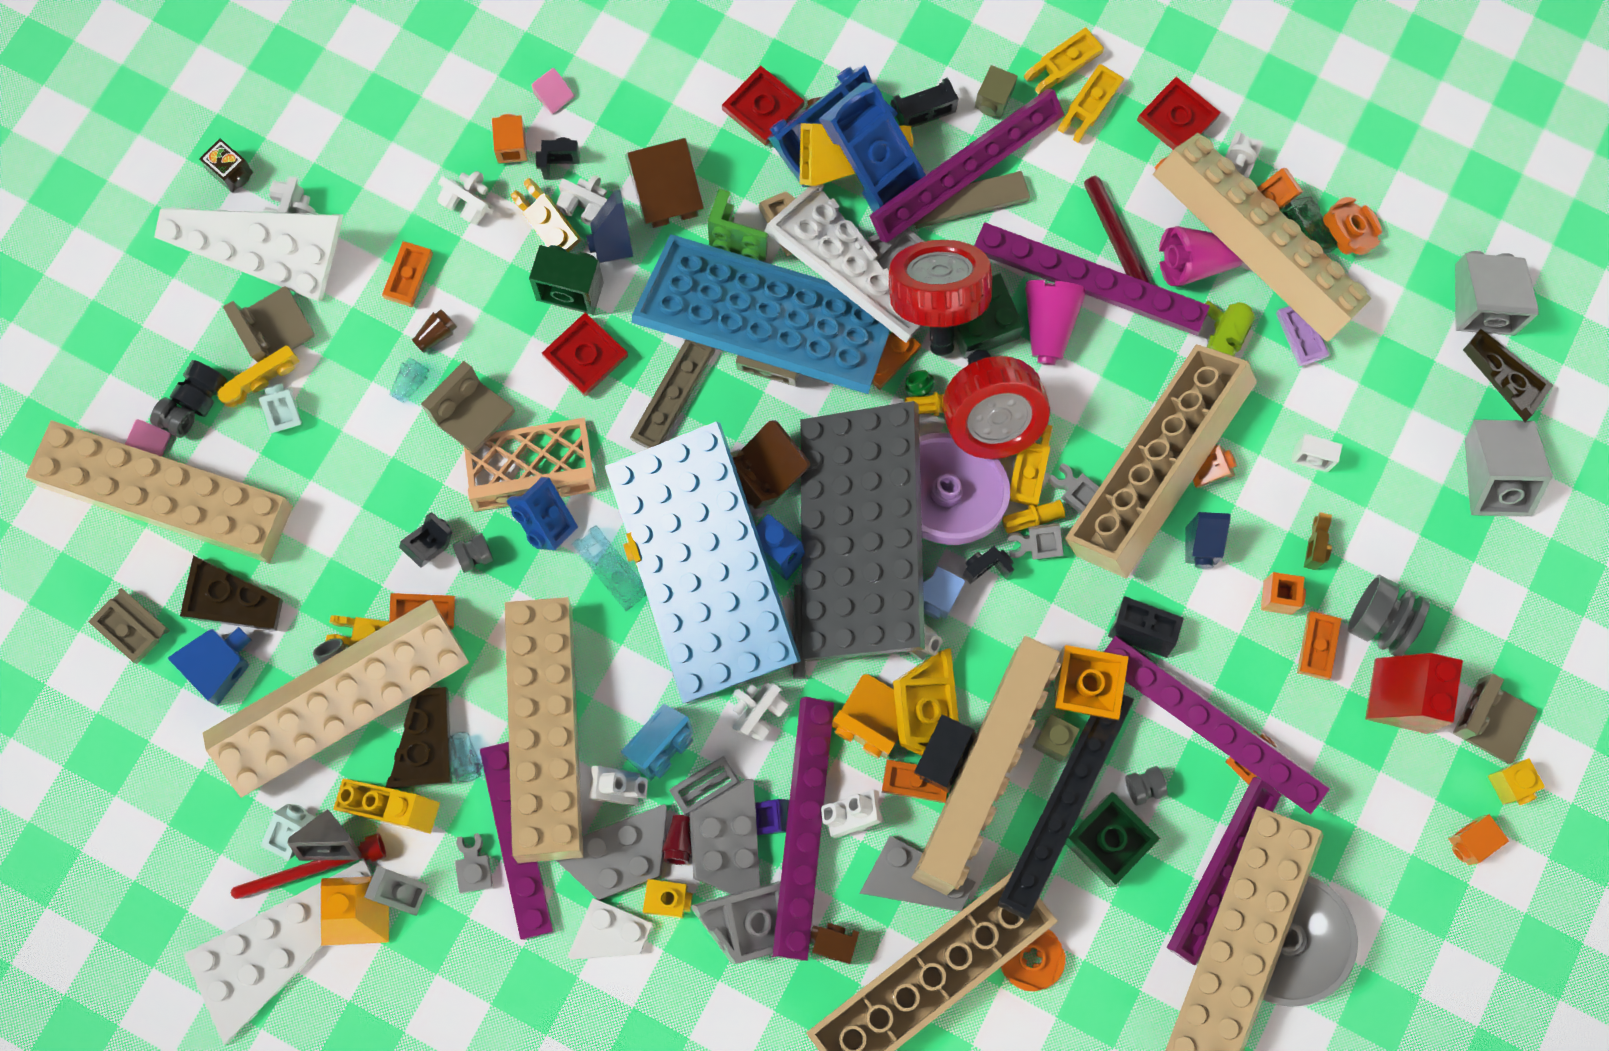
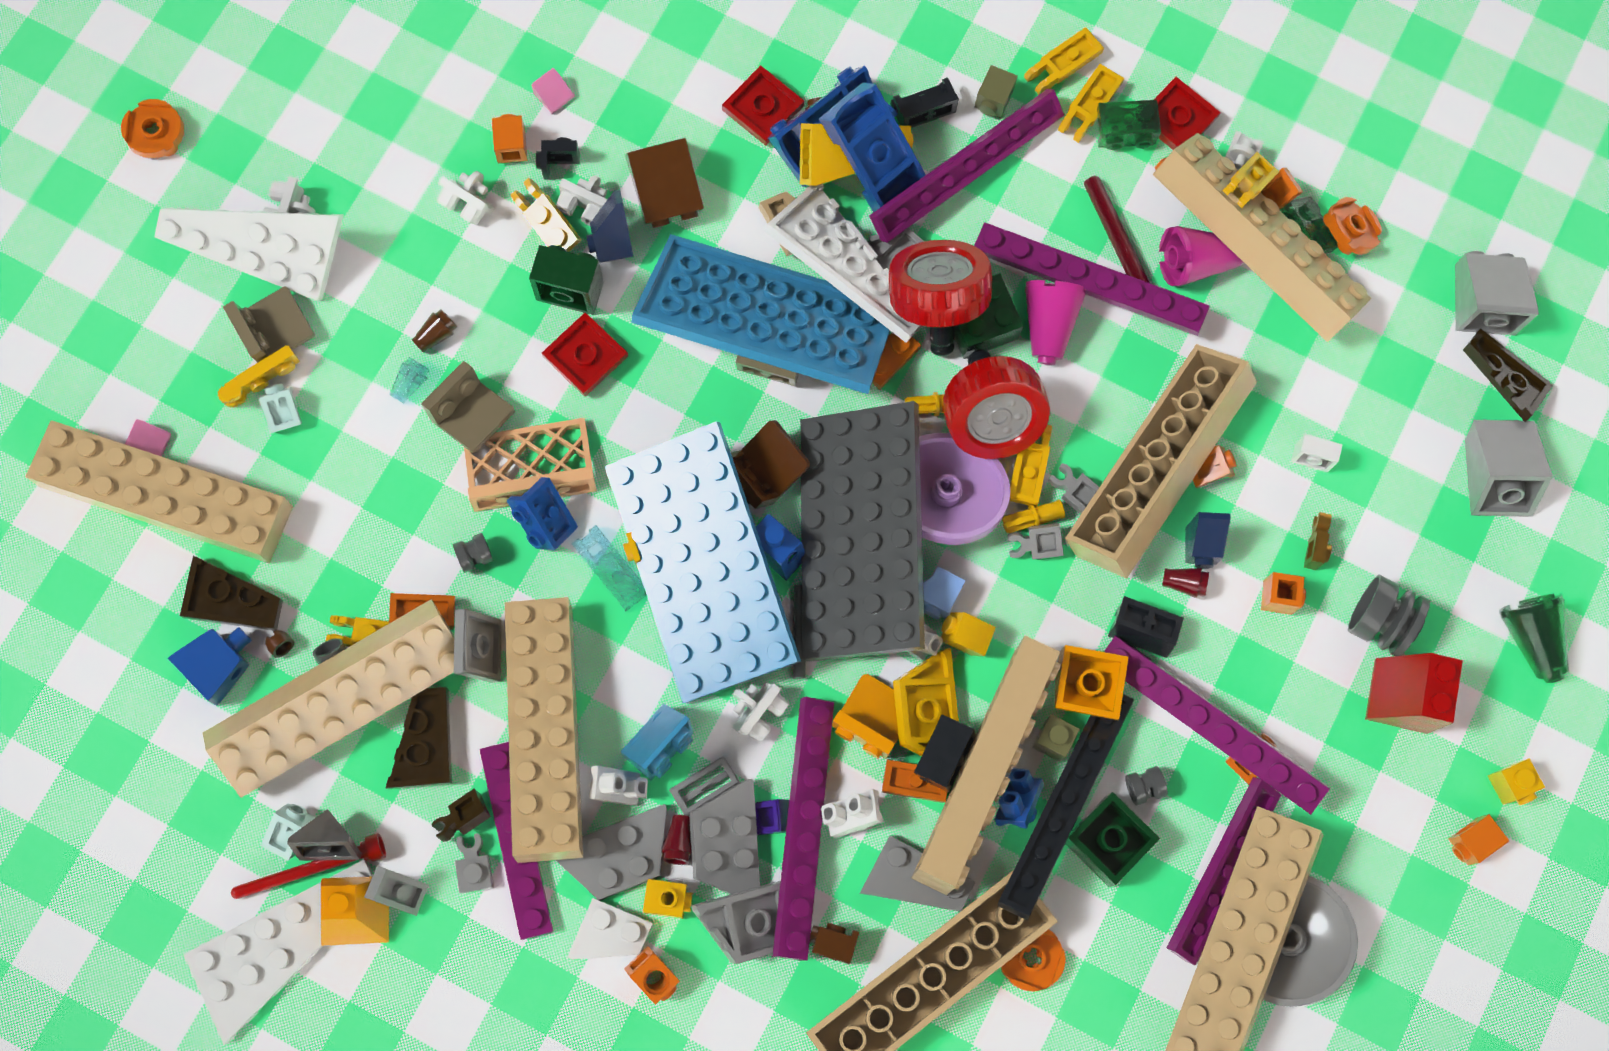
(128, 626): dark tan plate -> none
(155, 145): none -> orange plate
(170, 416): dark grey wheel -> none
(198, 388): black wheel -> none
(226, 165): dark brown brick -> none
(279, 643): none -> reddish brown hinge
(387, 805): yellow slope -> none
(407, 274): orange plate -> none
(427, 540): black bracket -> none
(464, 758): clear light blue cone -> none
(464, 816): none -> dark brown plate
(477, 646): none -> light grey plate
(642, 966): none -> orange brick
(672, 394): dark tan tile -> none
(731, 236): bright green bracket -> none
(919, 383): green plate -> none
(967, 633): none -> yellow brick
(979, 198): dark tan tile -> none
(980, 564): black bracket -> none
(1020, 799): none -> blue hips
(1128, 124): none -> clear green bracket
(1187, 581): none -> dark red cone
(1230, 327): lime piece -> none
(1251, 178): none -> yellow hinge
(1302, 338): lavender plate -> none
(1319, 645): orange plate -> none
(1495, 720): dark tan bracket -> none
(1540, 634): none -> clear green cone

